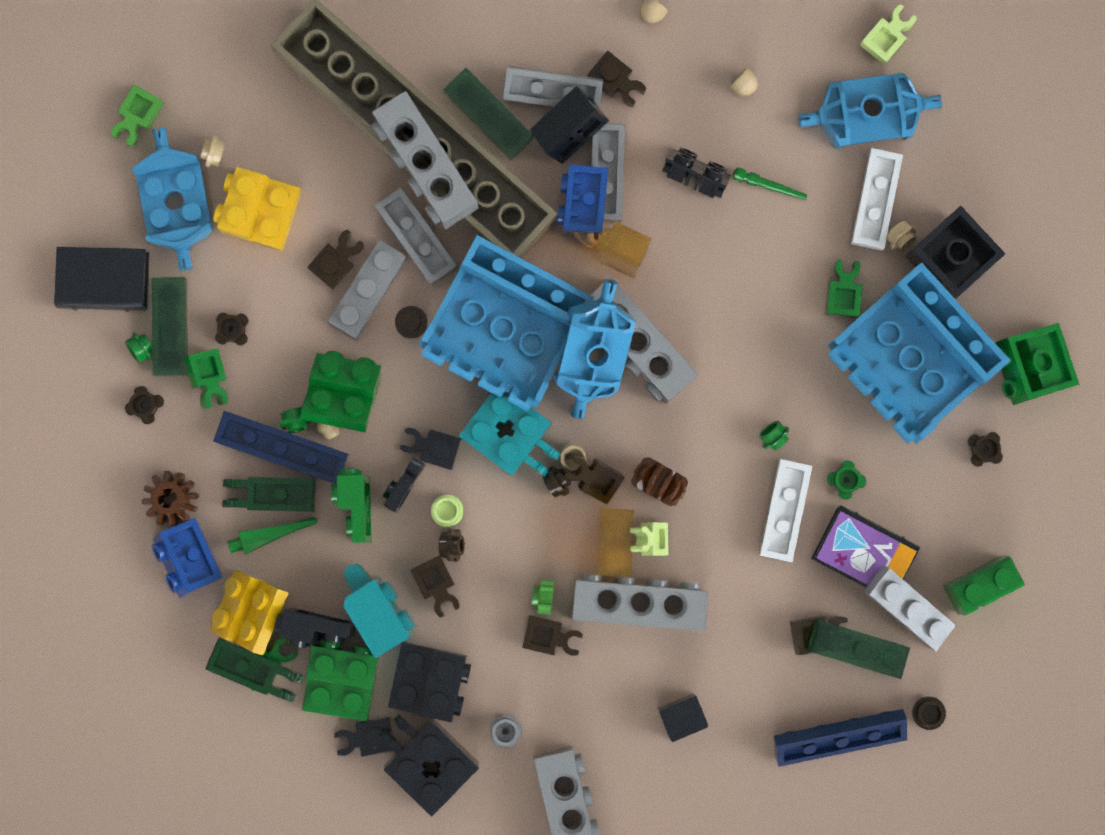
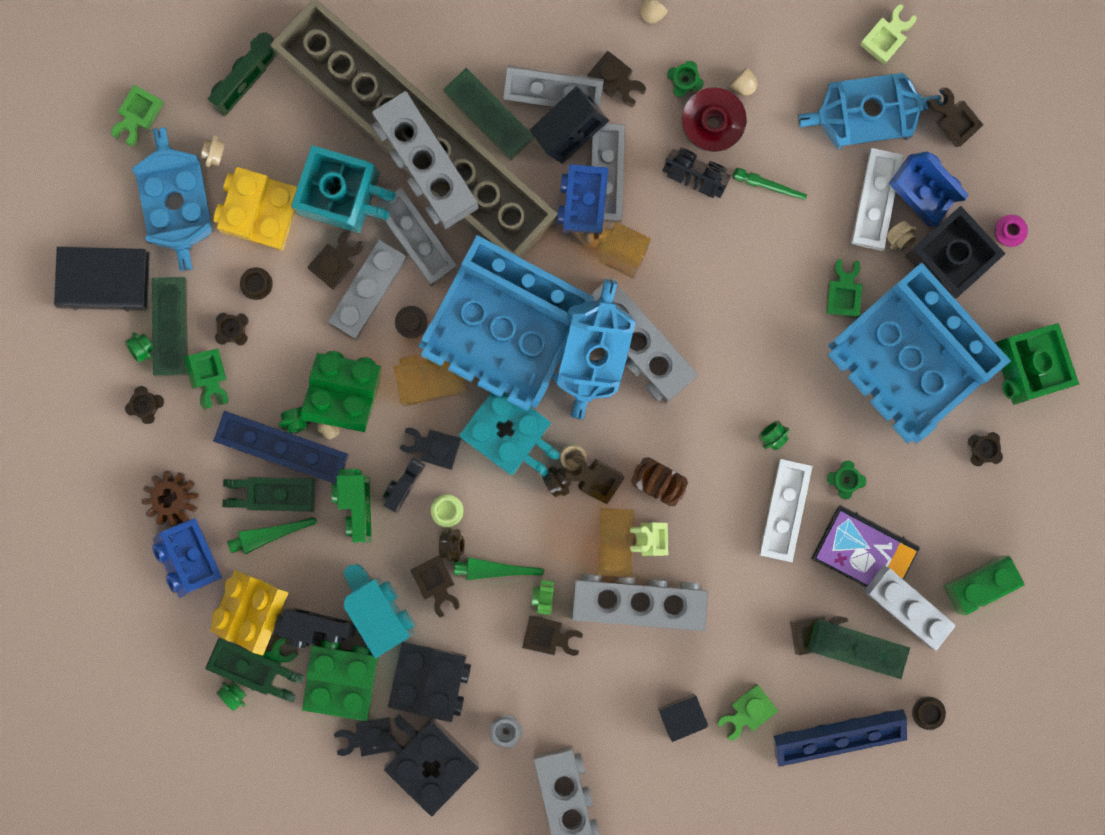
(231, 695): none -> green plate
(243, 75): none -> dark green hinge
(256, 283): none -> dark brown plate
(349, 206): none -> teal hinge
(426, 381): none -> clear yellow brick
(481, 569): none -> green piece
(687, 70): none -> green plate
(716, 104): none -> dark red dish
(752, 710): none -> bright green plate
(927, 187): none -> blue bracket
(957, 119): none -> dark brown plate
(1004, 237): none -> dark pink plate

